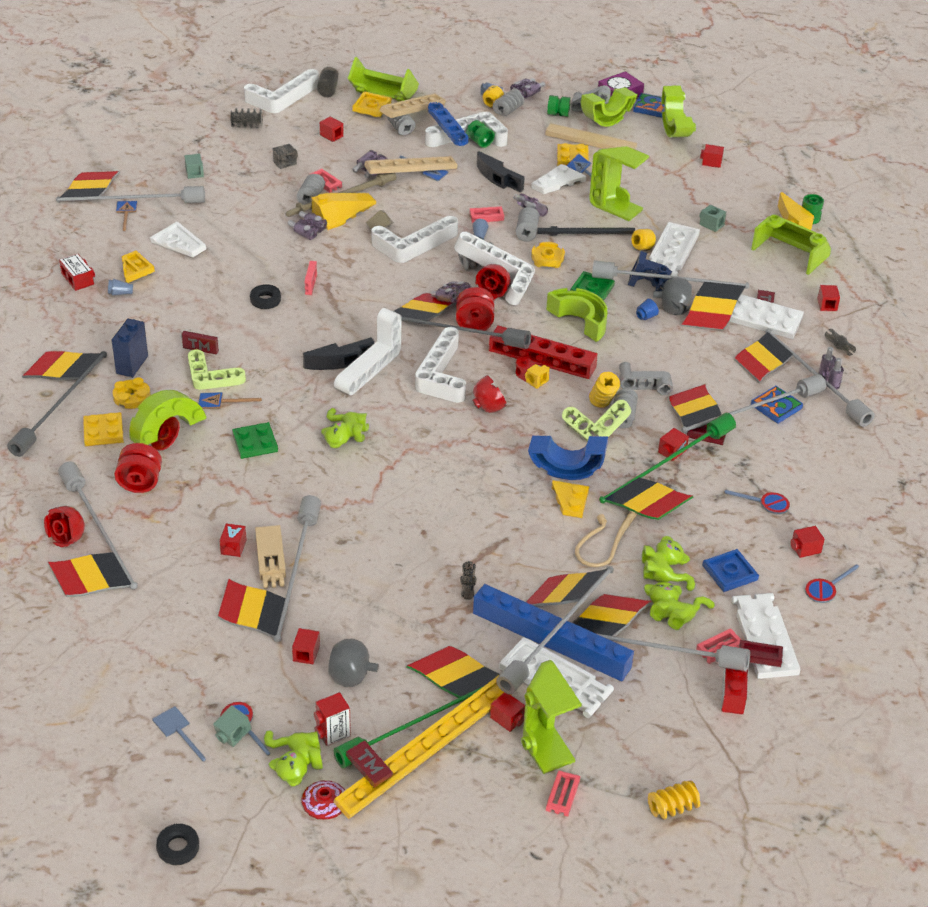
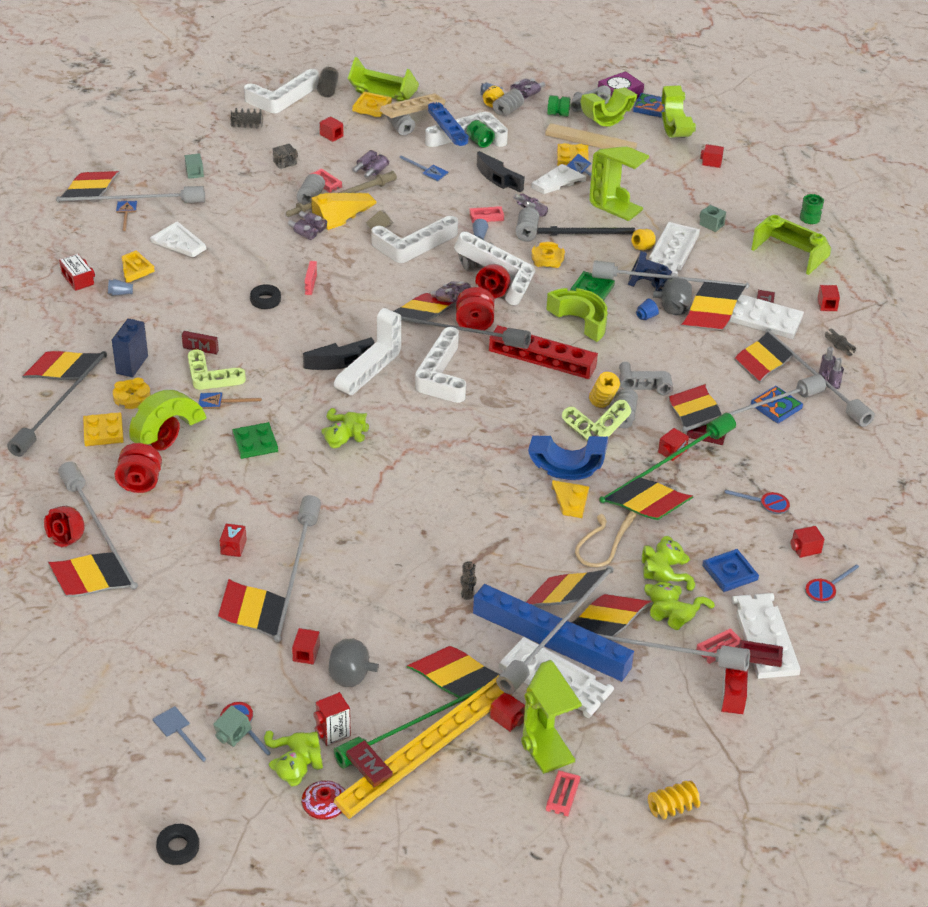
(270, 544): tan hinge -> none
(410, 164): tan tile -> none
(488, 396): red cylinder -> none
(531, 373): yellow leg -> none
(794, 212): yellow slope -> none

